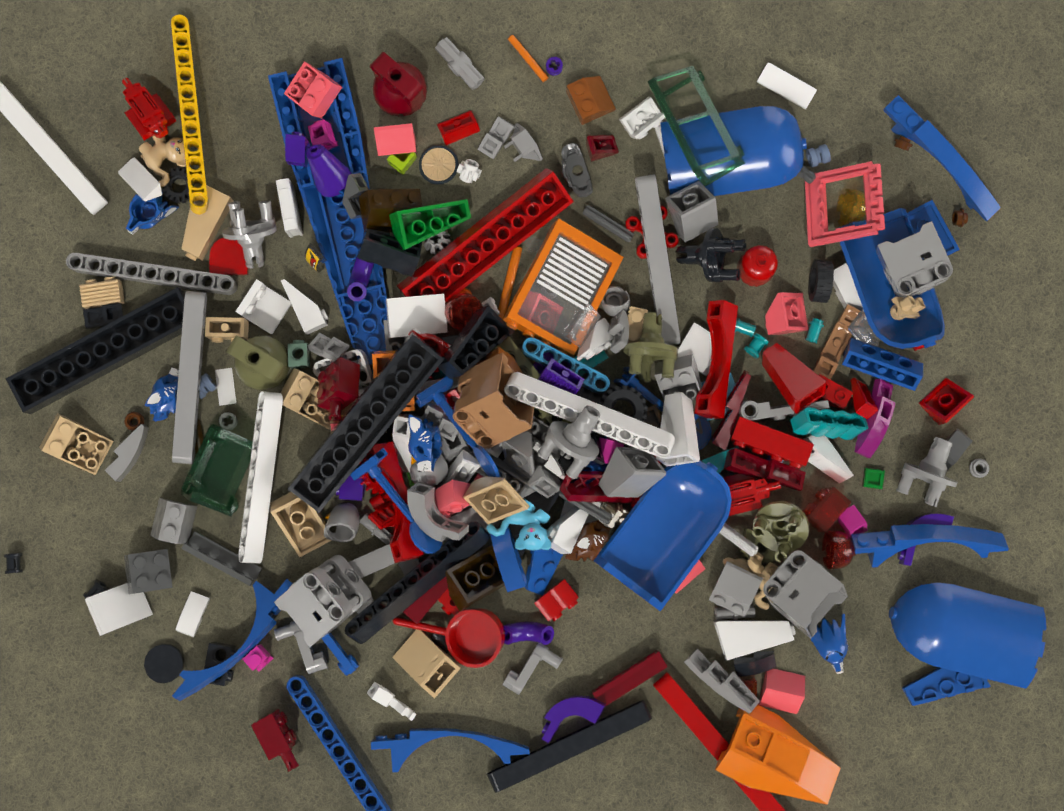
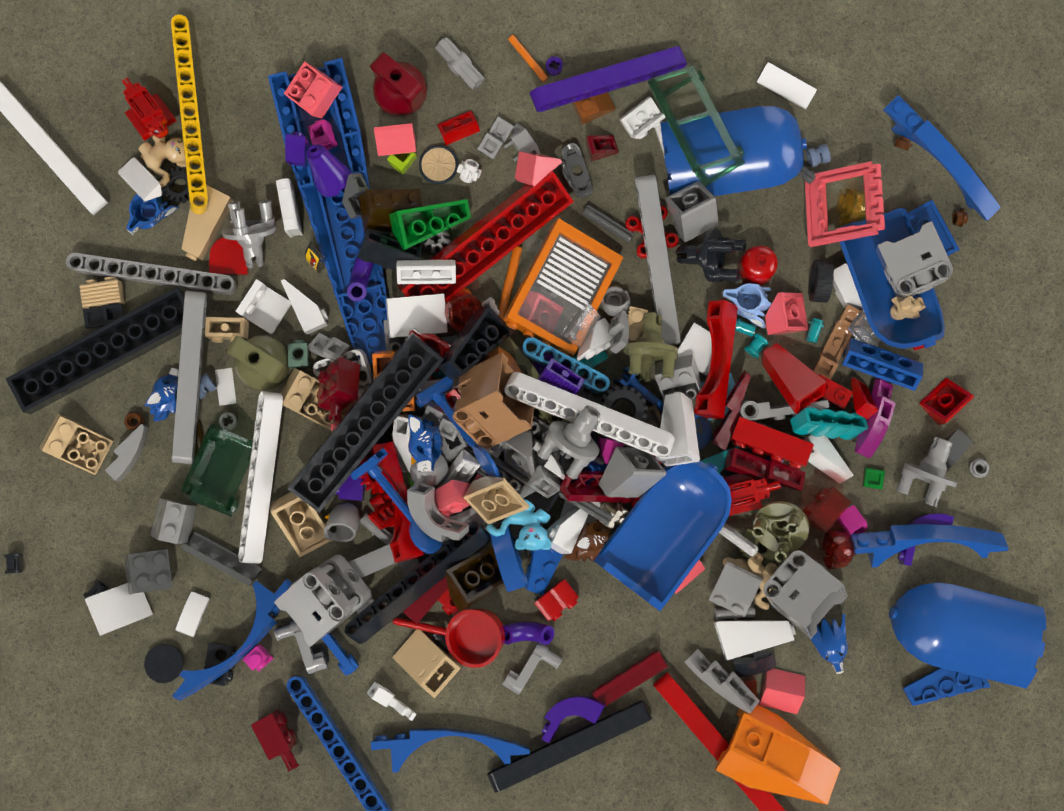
(426, 271): none -> white slope
(534, 167): none -> coral slope
(607, 79): none -> dark purple beam
(750, 301): none -> light blue piece

